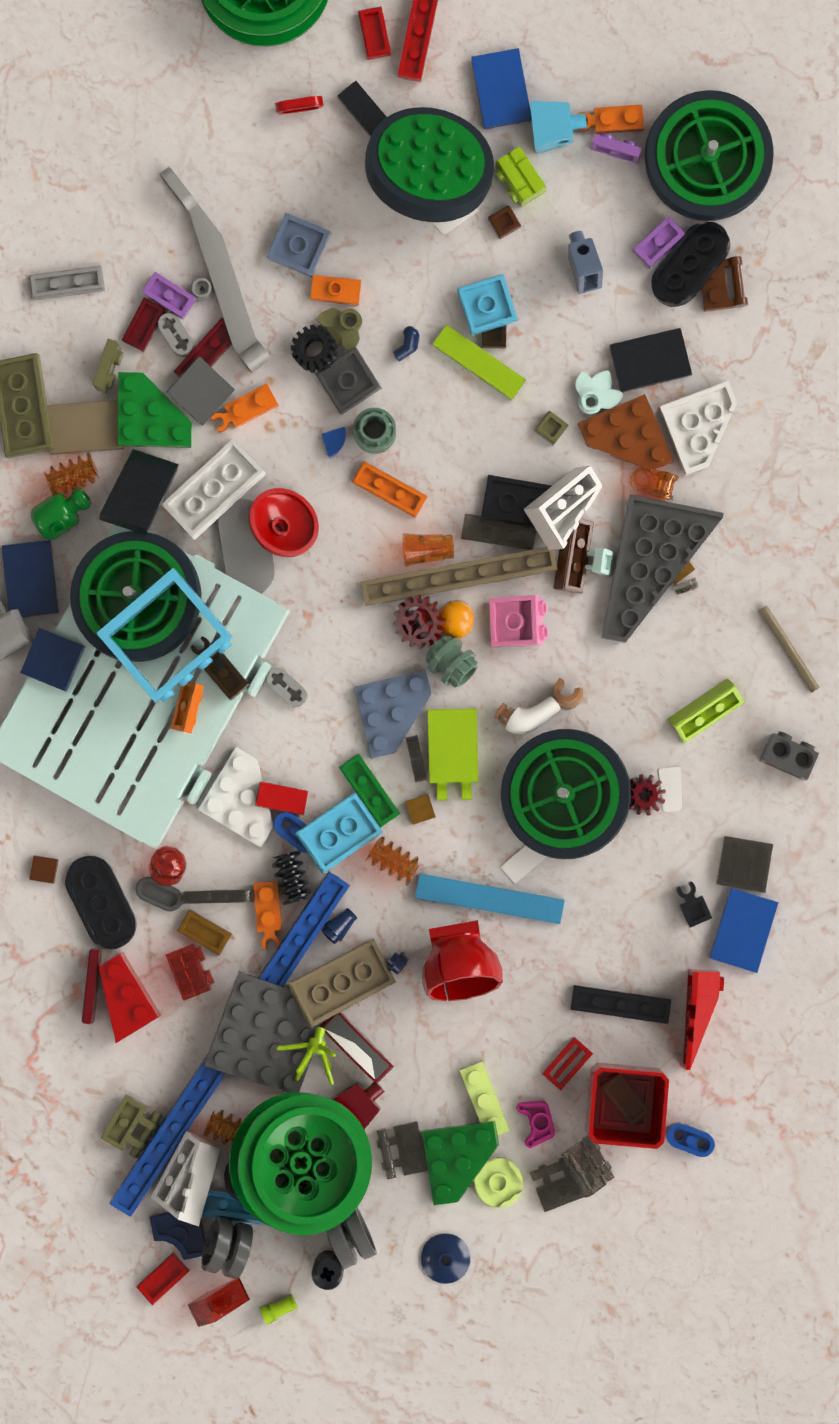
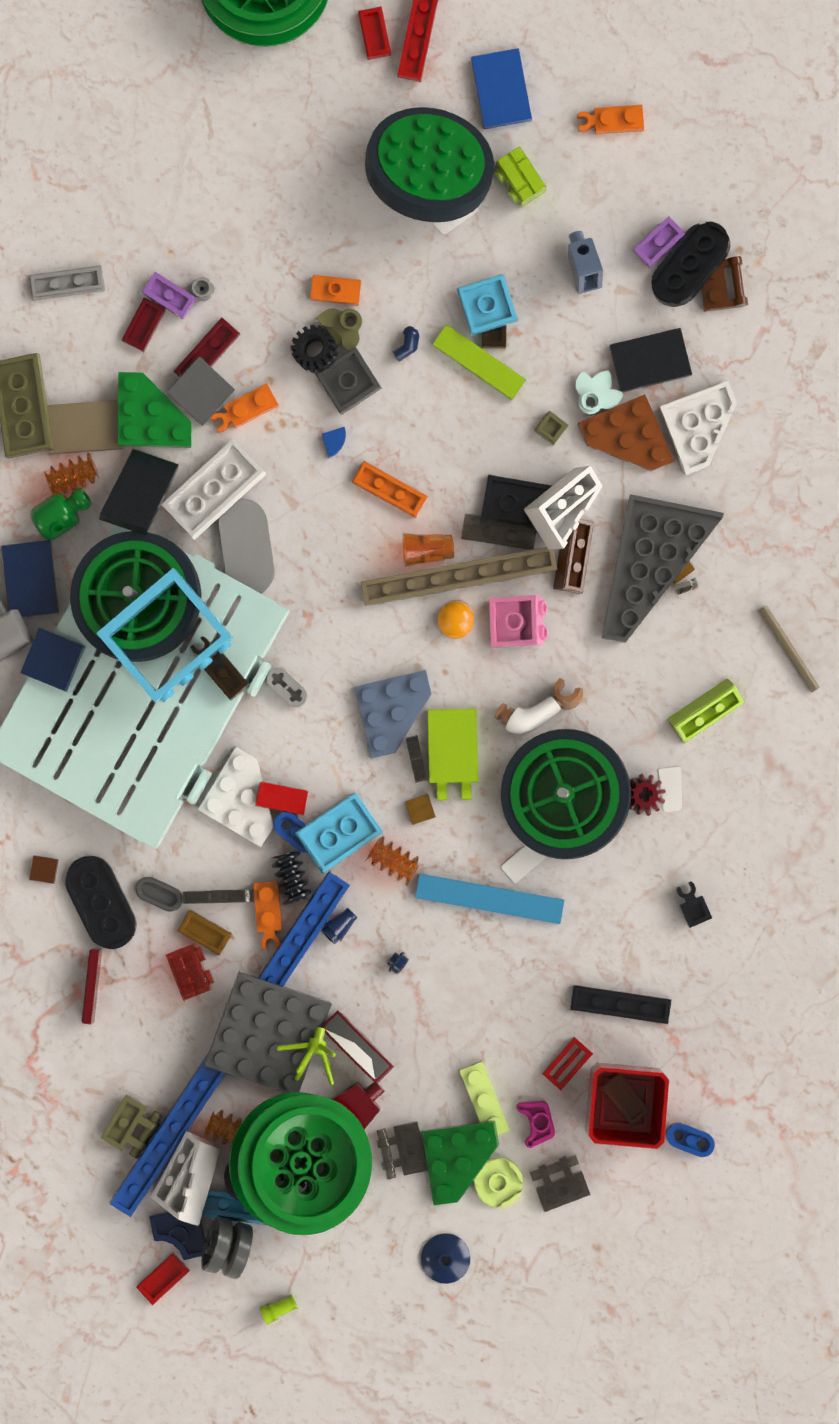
(110, 358): olive plate -> none
(126, 997): red wedge -> none
(167, 866): clear red hair -> none
(180, 331): light grey beam -> none
(187, 707): orange plate -> none
(218, 1302): clear red slope -> none
(222, 277): light grey piece -> none
(291, 515): red dish -> none
(298, 245): sand blue plate -> none
(299, 105): red tile -> none
(322, 1277): black piece -> none
(341, 983): dark tan tile -> none
(353, 1235): dark grey wheel -> none
(361, 107): black tile -> none
(369, 790): green tile -> none
(370, 416): sand green piece -> none
(427, 616): dark red gear -> none
(451, 661): sand green piece -> none
(460, 961): red plate -> none
(504, 222): reddish brown tile -> none
(554, 124): medium azure torso -> none
(583, 1168): clear smoke plate -> none
(602, 561): light aqua tile -> none
(624, 150): medium lavender plate -> none
(656, 483): clear orange piece -> none
(701, 999): wedge -> none
(709, 155): green wheel -> none
(743, 930): blue tile -> none
(744, 864): clear smoke tile -> none
(787, 761): dark grey brick -> none

